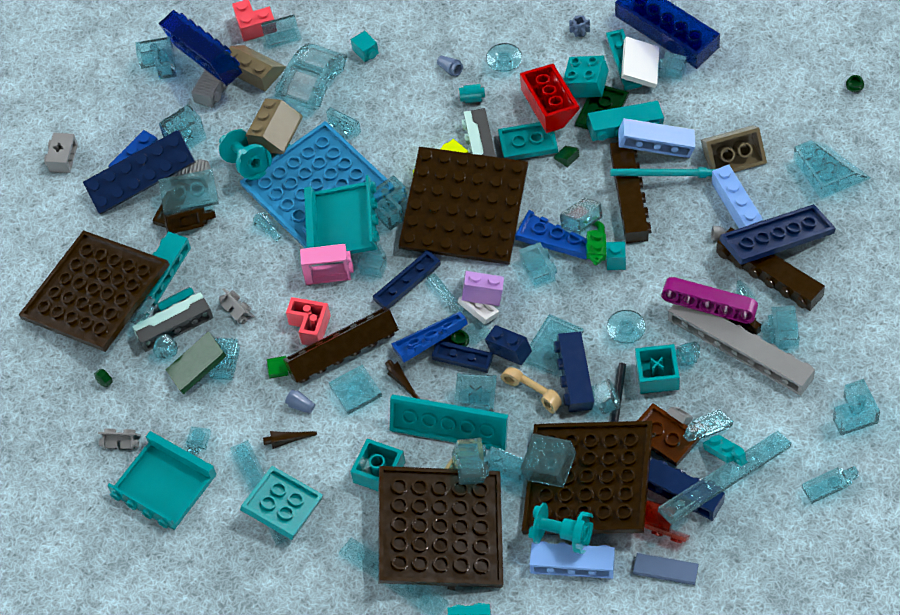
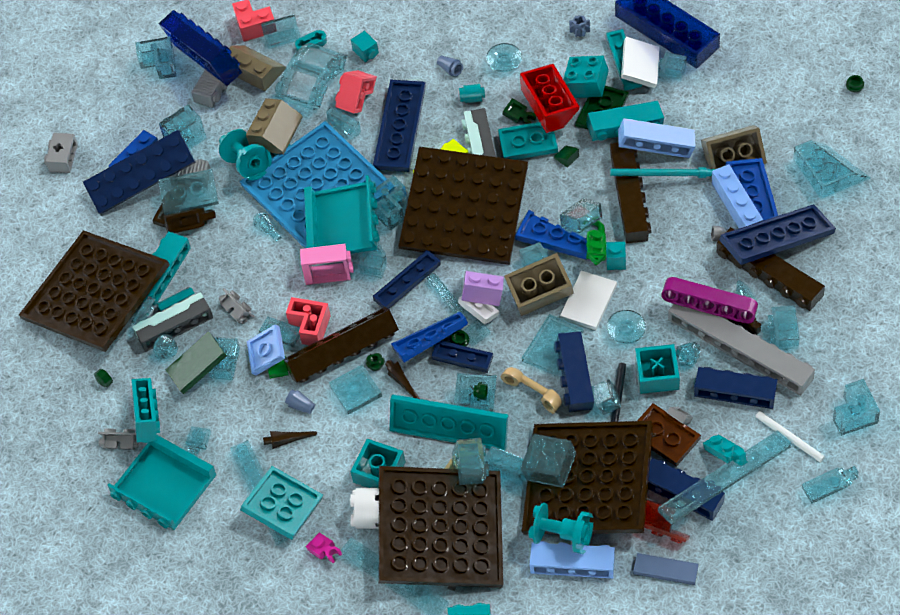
(145, 410): none -> teal brick
(265, 350): none -> light blue tile
(289, 332): none -> clear light blue plate
(311, 38): none -> teal beam
(323, 546): none -> dark pink plate
(352, 90): none -> coral brick
(365, 508): none -> white brick
(375, 366): none -> dark green plate
(399, 125): none -> dark blue plate
(480, 391): none -> dark green plate
(508, 345): dark blue brick -> none
(517, 111): none -> dark green plate
(539, 284): none -> dark tan slope
(589, 300): none -> white tile
(708, 425): clear light blue hinge -> none
(735, 387): none -> dark blue brick
(755, 182): none -> blue wing
(790, 436): none -> white bar

